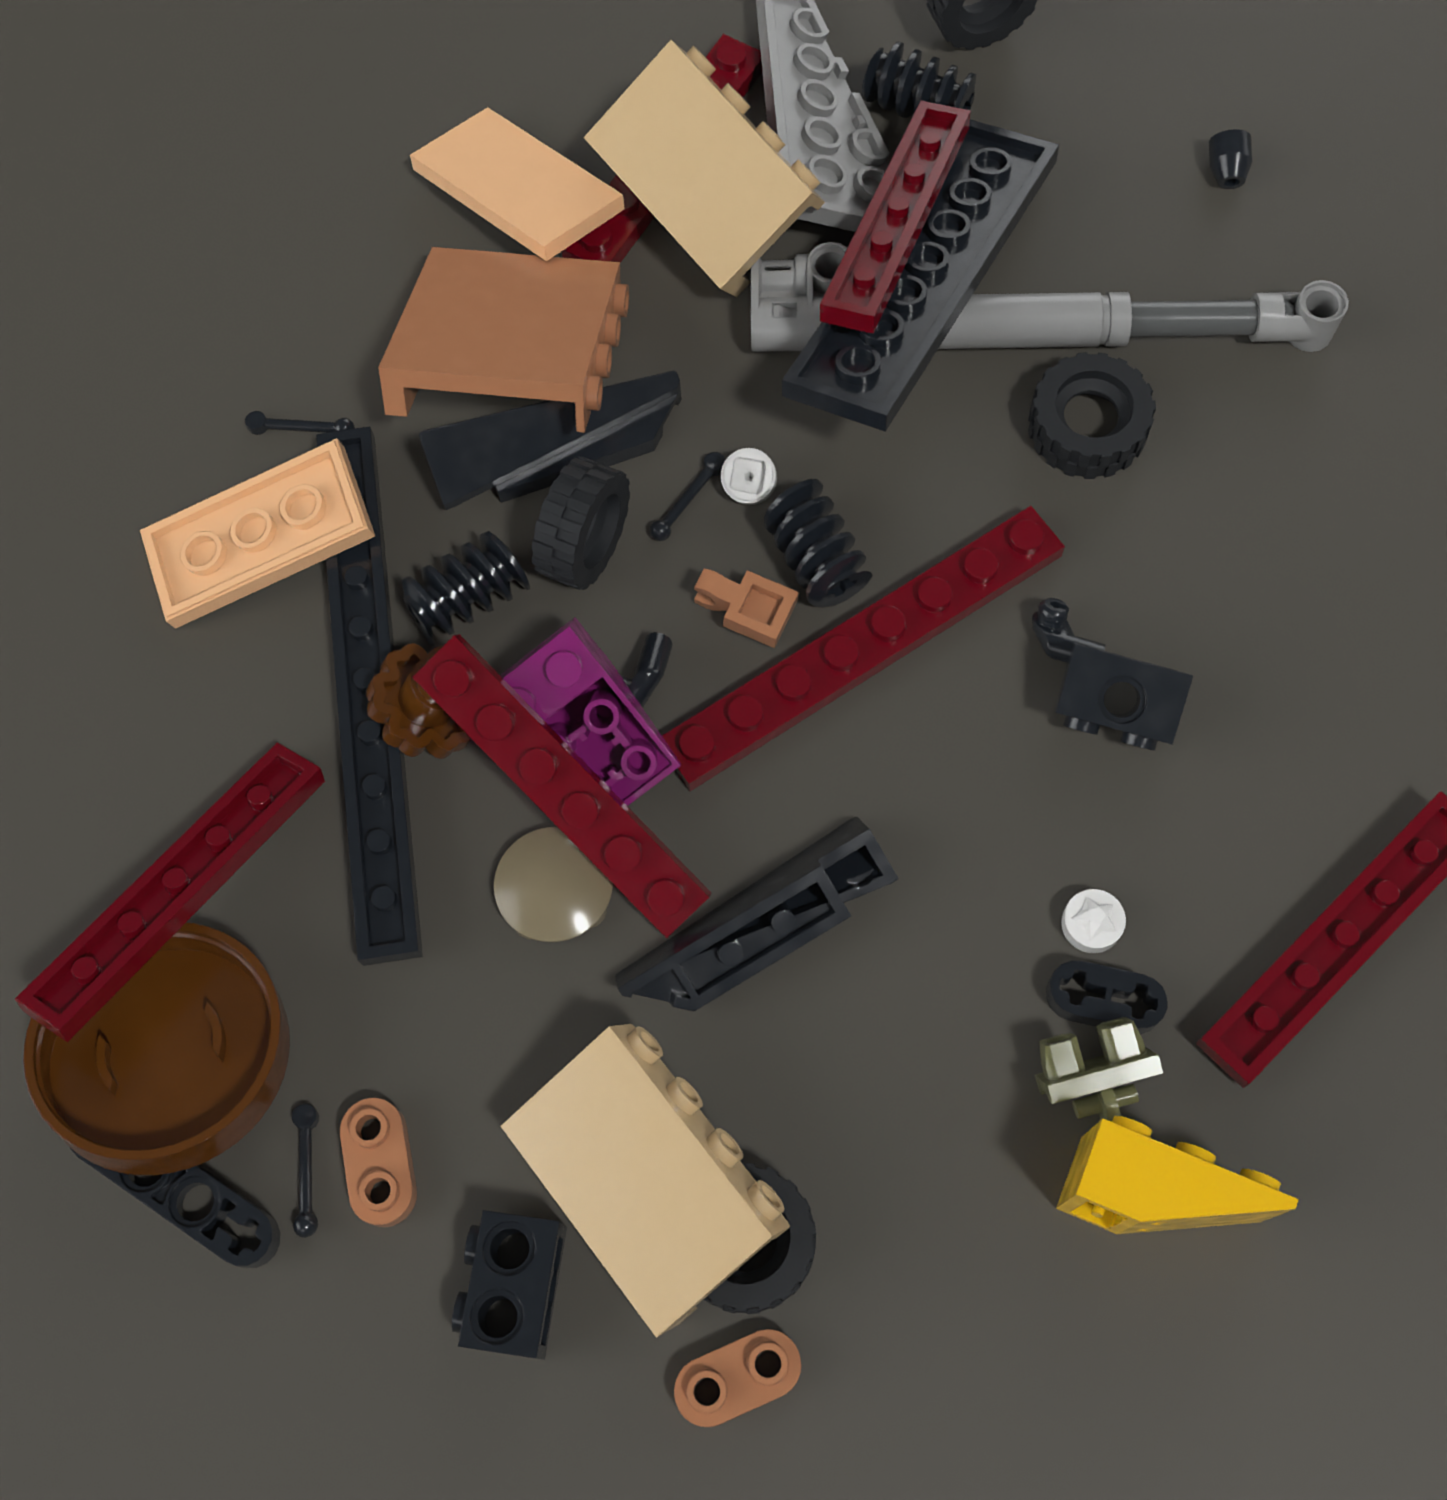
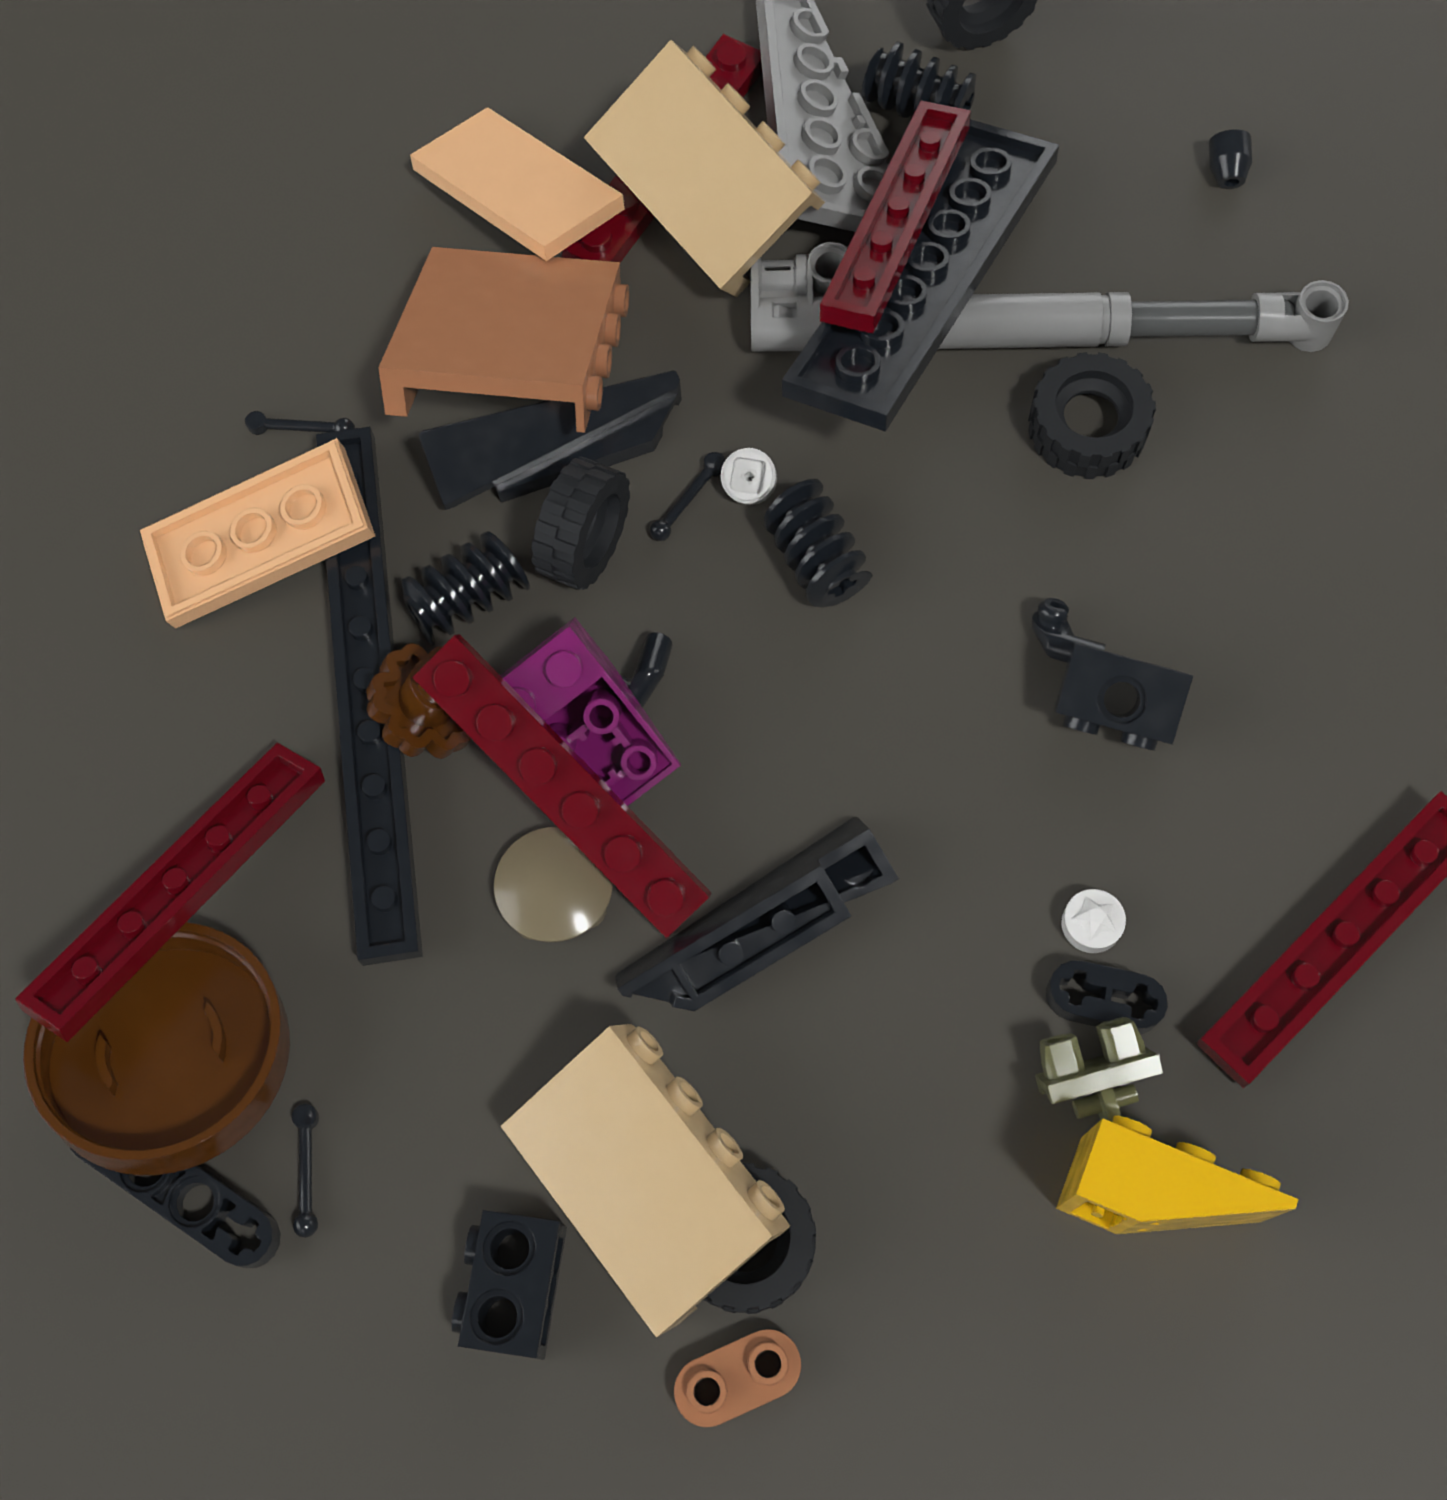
(378, 1160): nougat plate -> none
(753, 607): nougat plate -> none
(861, 647): dark red plate -> none

